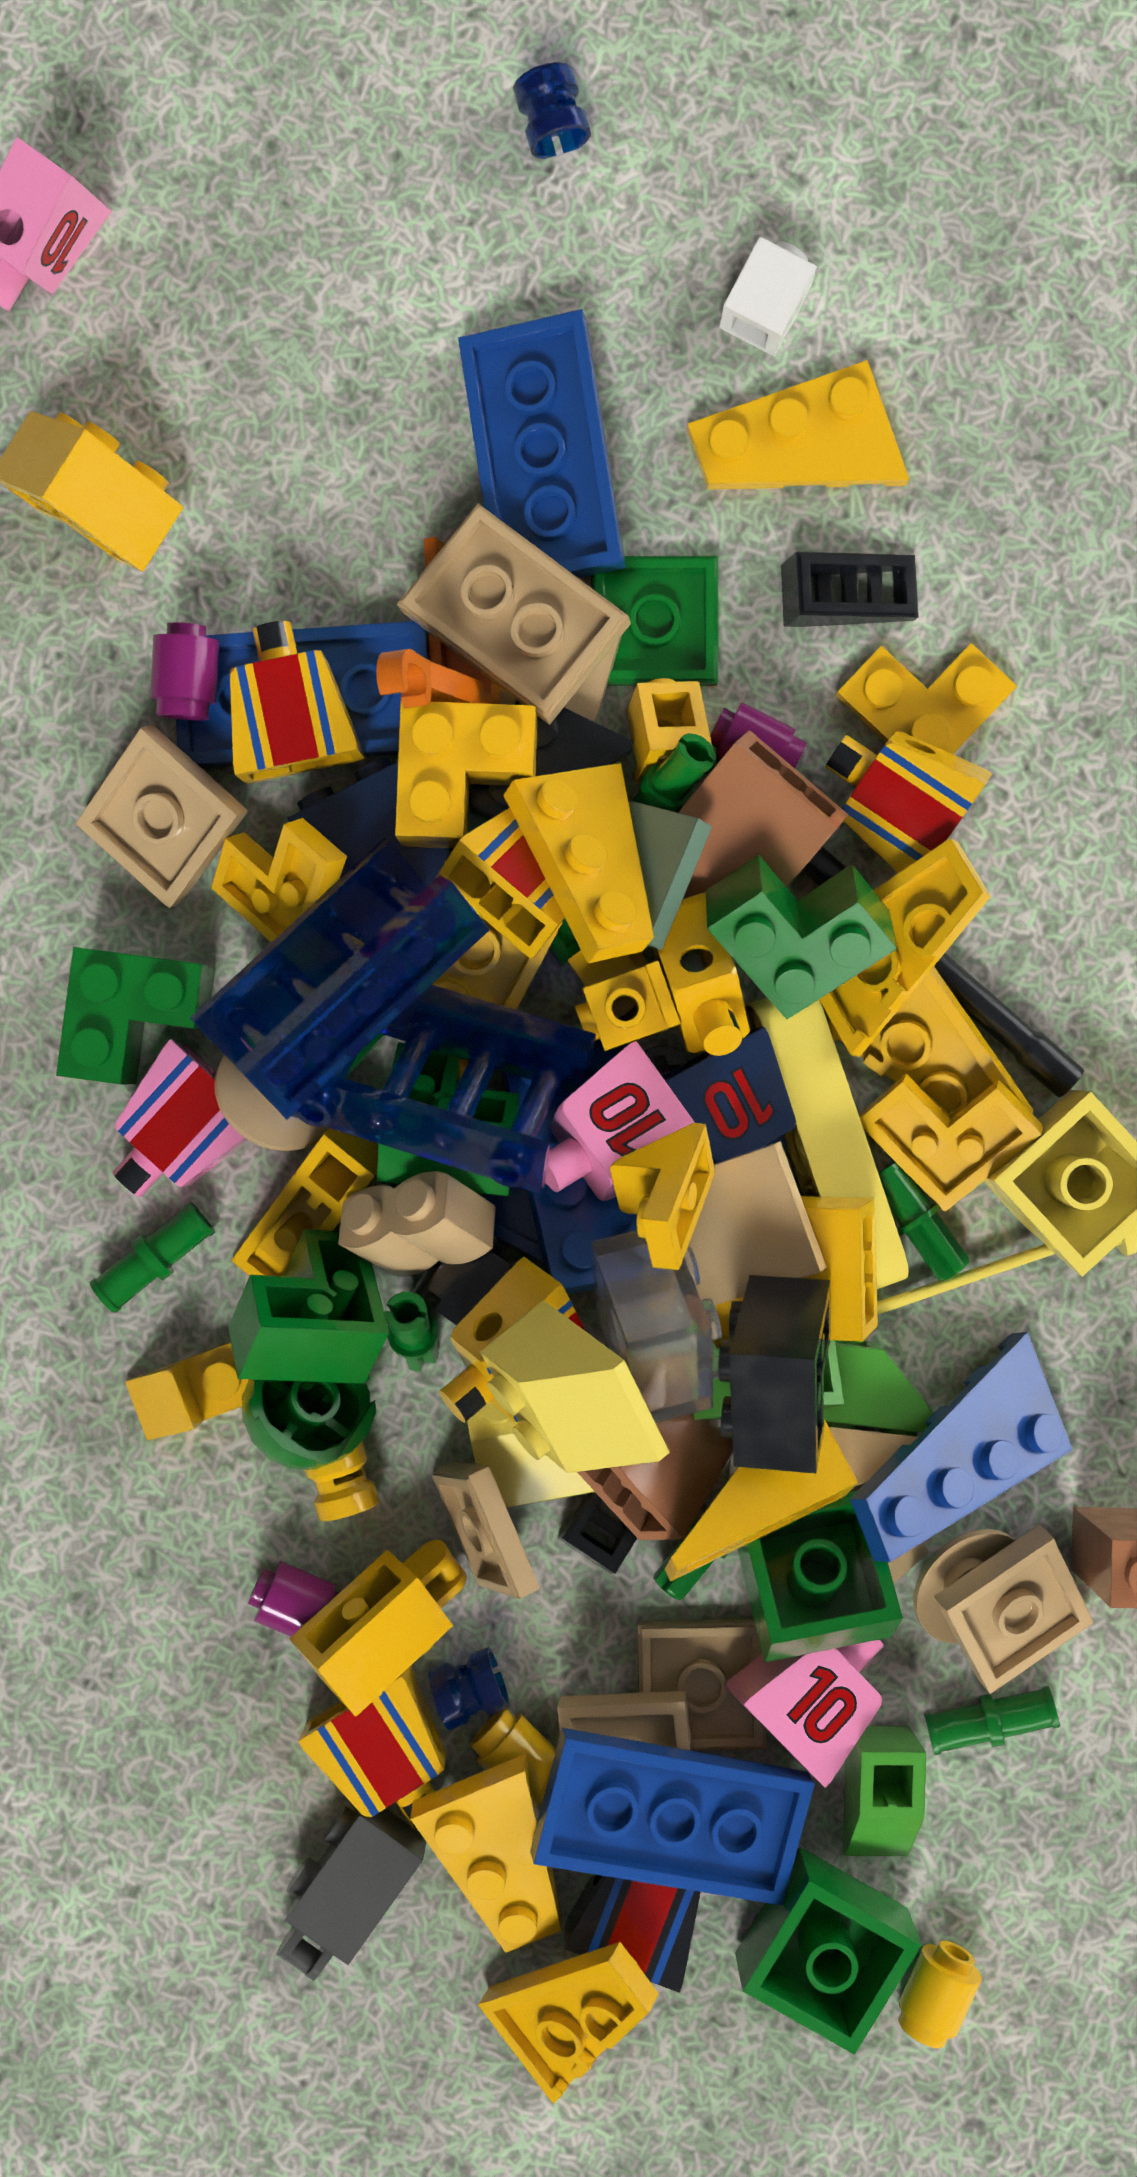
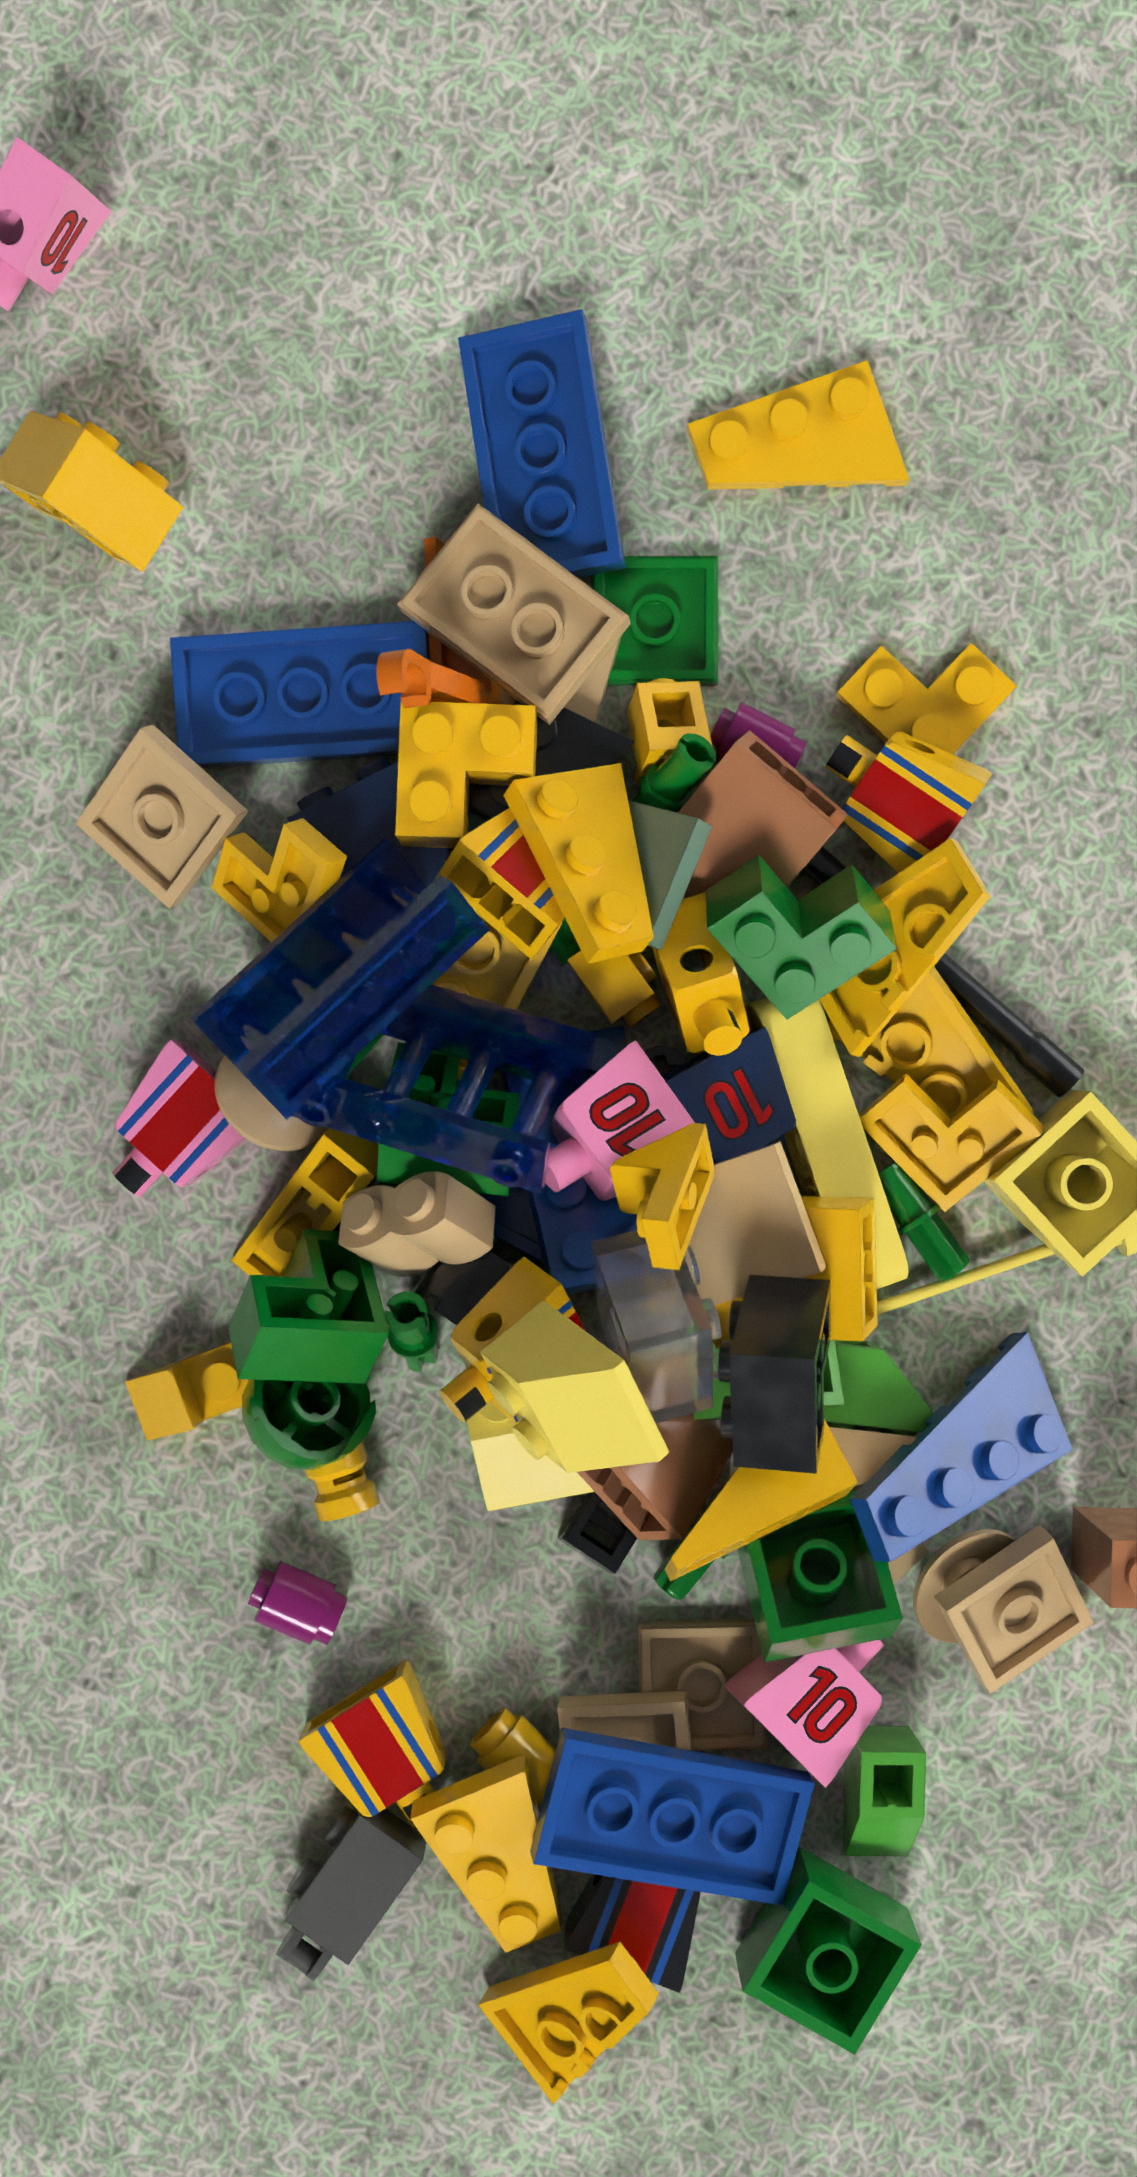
(111, 1001): green brick -> none
(152, 1257): green pin -> none
(184, 672): magenta brick -> none
(287, 711): torso -> none
(381, 1623): yellow brick -> none
(468, 1688): clear blue wheel -> none
(485, 1528): tan tile -> none
(548, 100): clear blue wheel -> none
(654, 1004): yellow brick -> none
(768, 295): white brick -> none
(797, 591): black slope -> none
(938, 1993): yellow brick -> none
(992, 1720): green pin -> none

